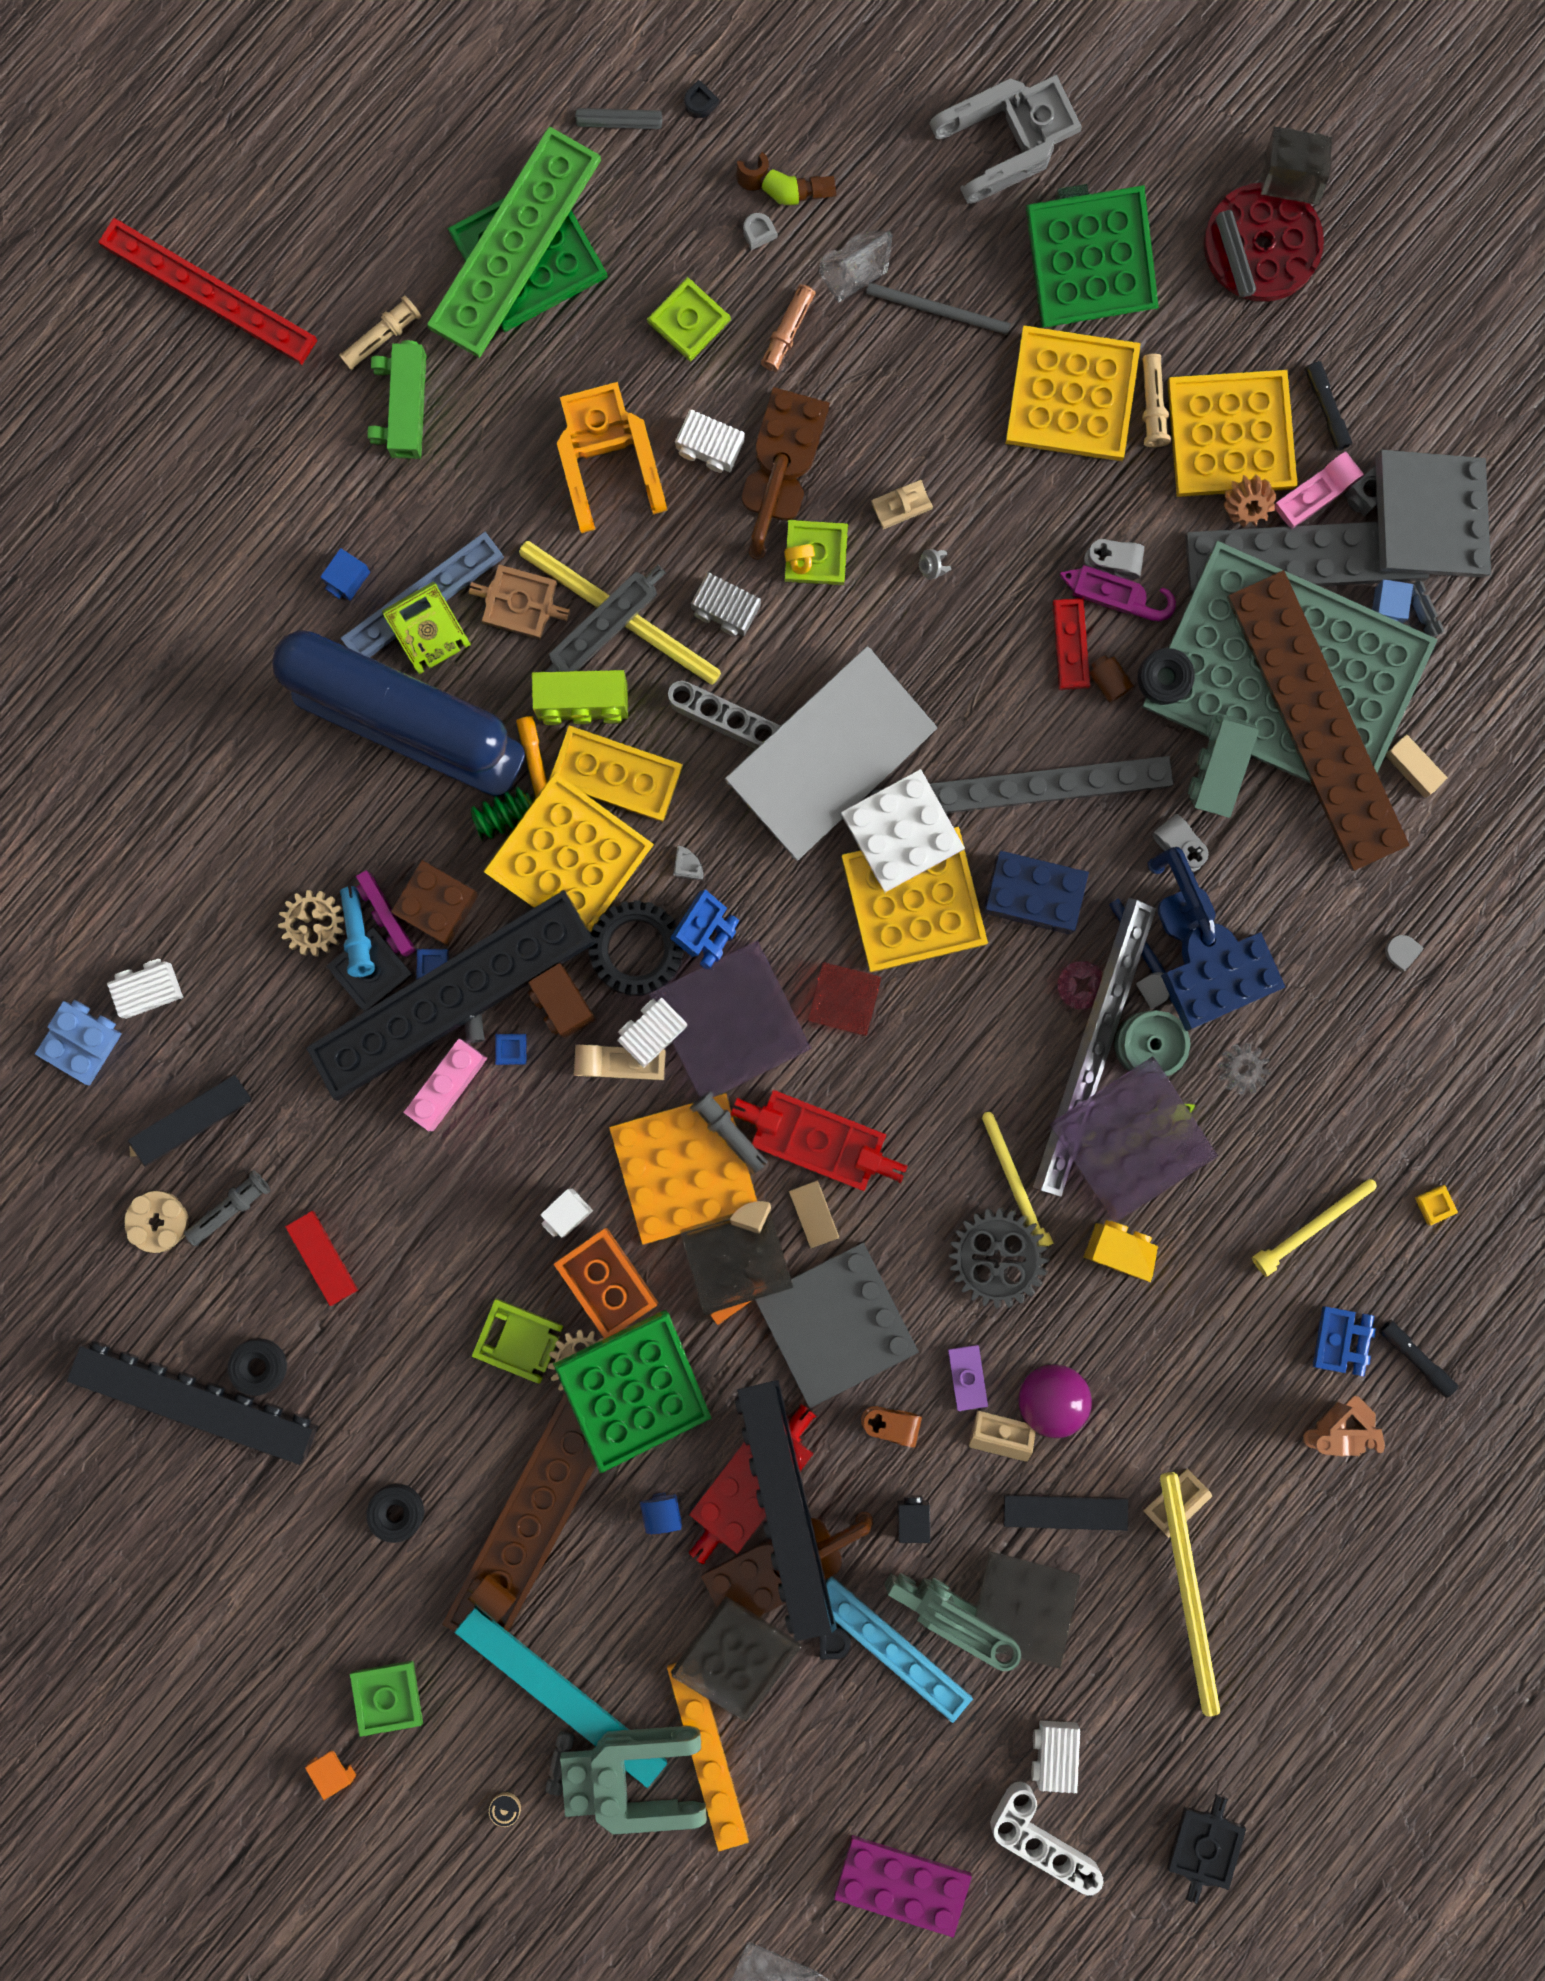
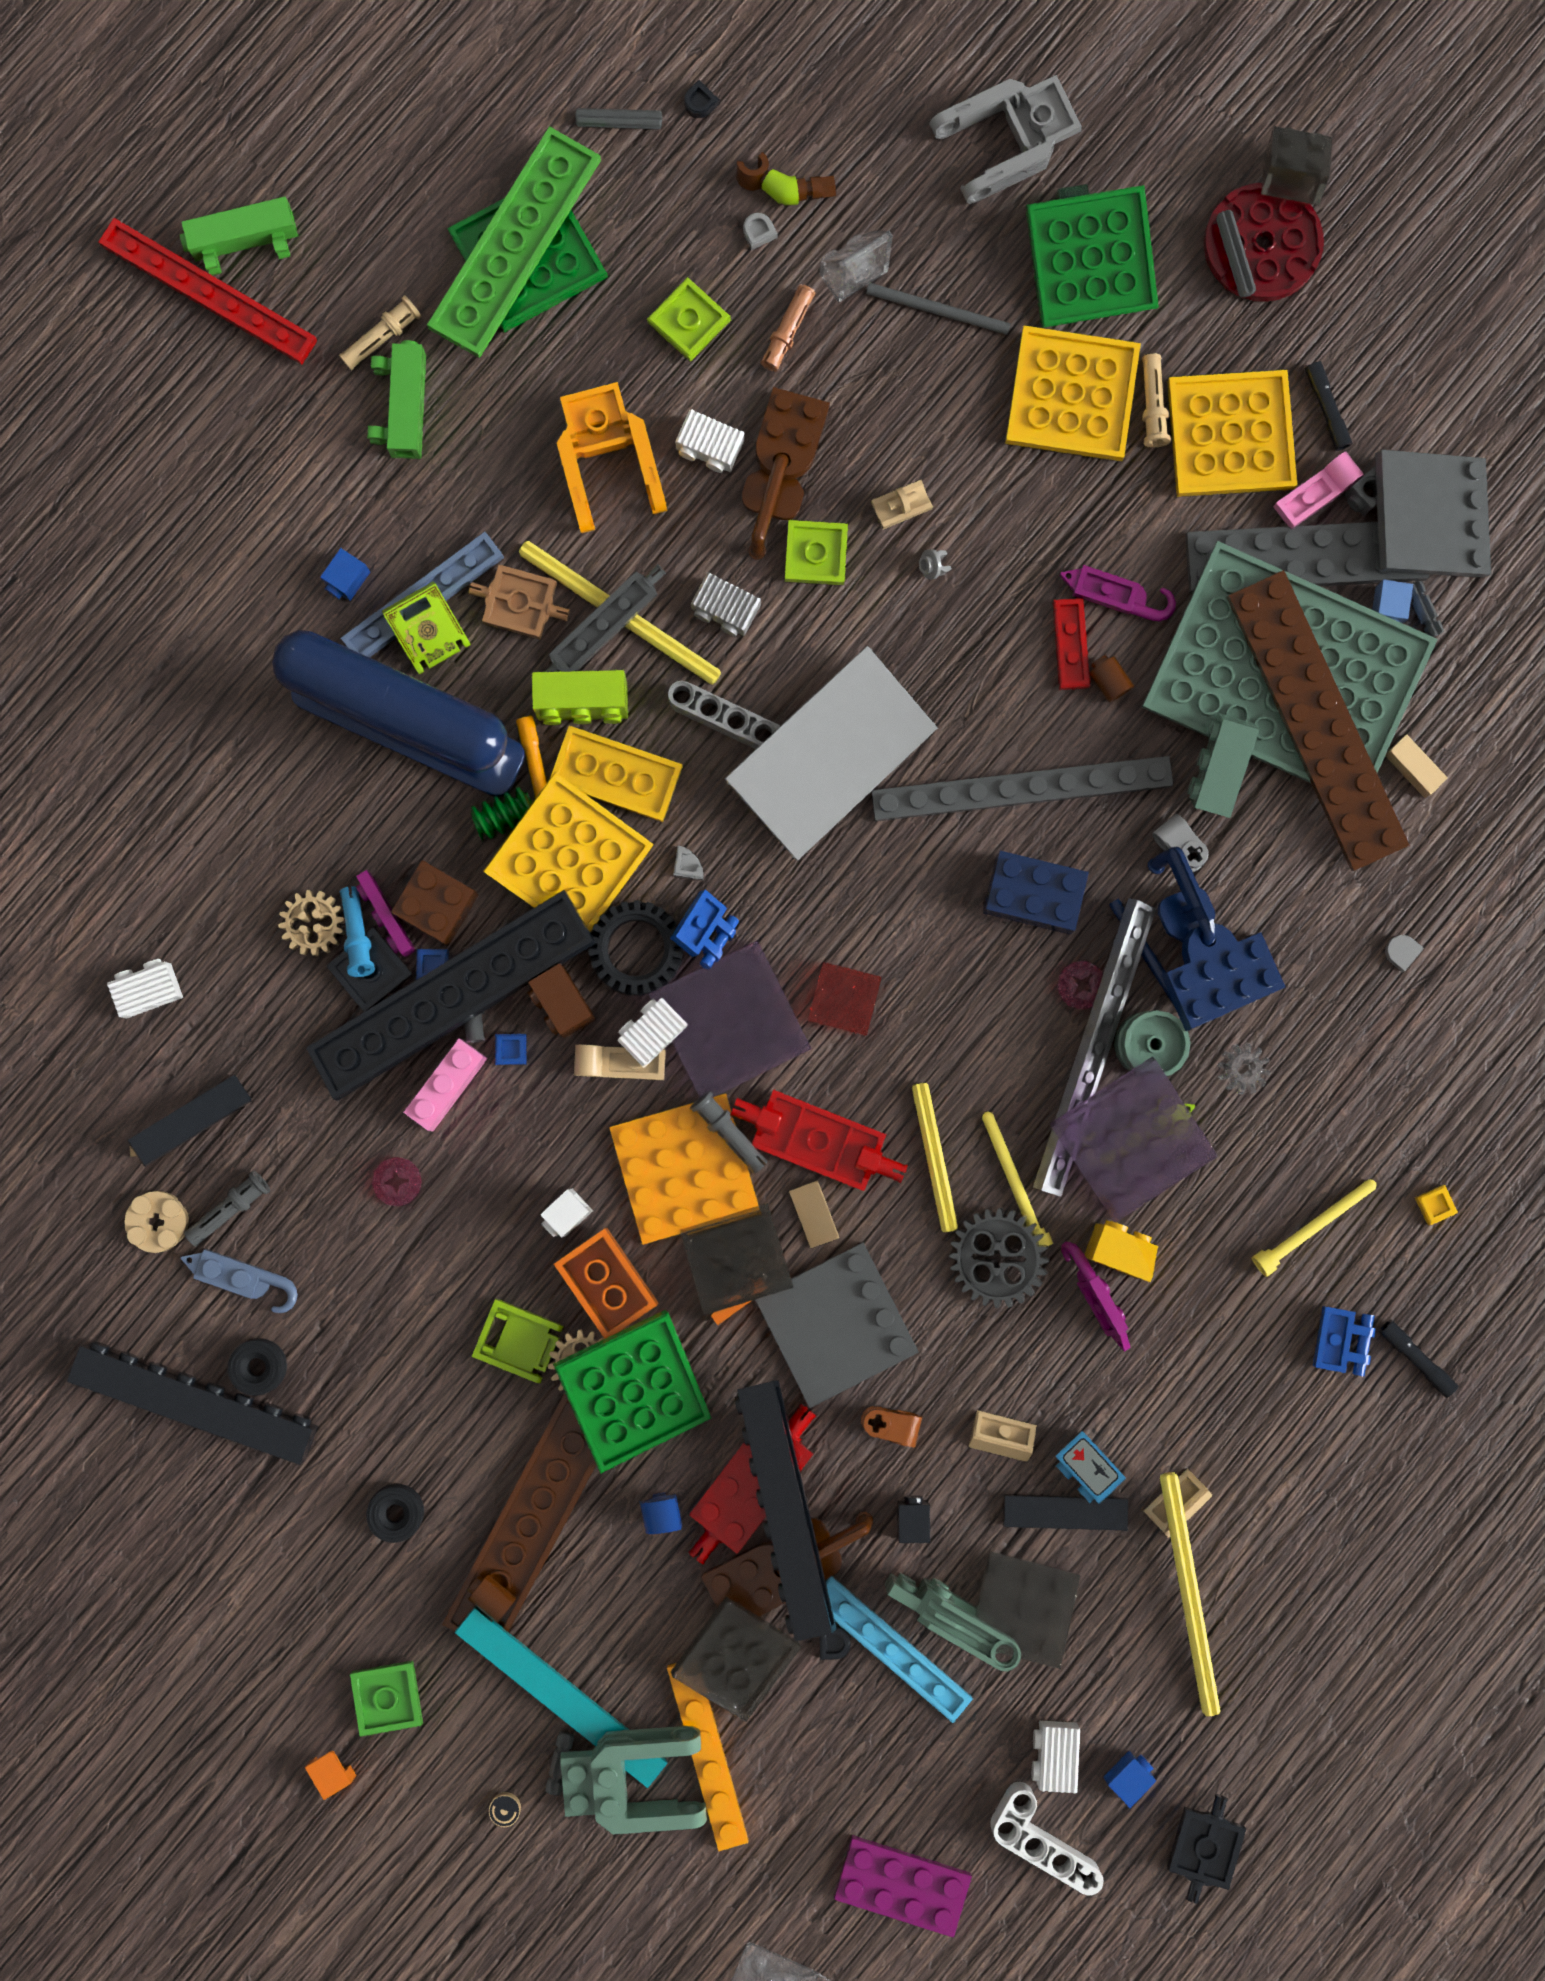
(78, 1041): medium blue plate -> none
(239, 230): none -> bright green brick
(239, 1277): none -> sand blue plate
(321, 1258): red tile -> none
(407, 1191): none -> clear pink gear
(751, 1216): tan tile -> none
(798, 553): yellow tile -> none
(902, 831): white plate -> none
(918, 918): yellow plate -> none
(934, 1157): none -> light yellow axle
(967, 1377): medium lavender plate -> none
(1055, 1401): magenta piece -> none
(1090, 1468): none -> brick
(1097, 1295): none -> magenta plate
(1120, 558): light grey piece -> none
(1130, 1778): none -> blue brick
(1153, 989): light grey tile -> none
(1183, 676): black tyre -> none
(1249, 500): nougat gear -> none
(1346, 1430): nougat piece -> none

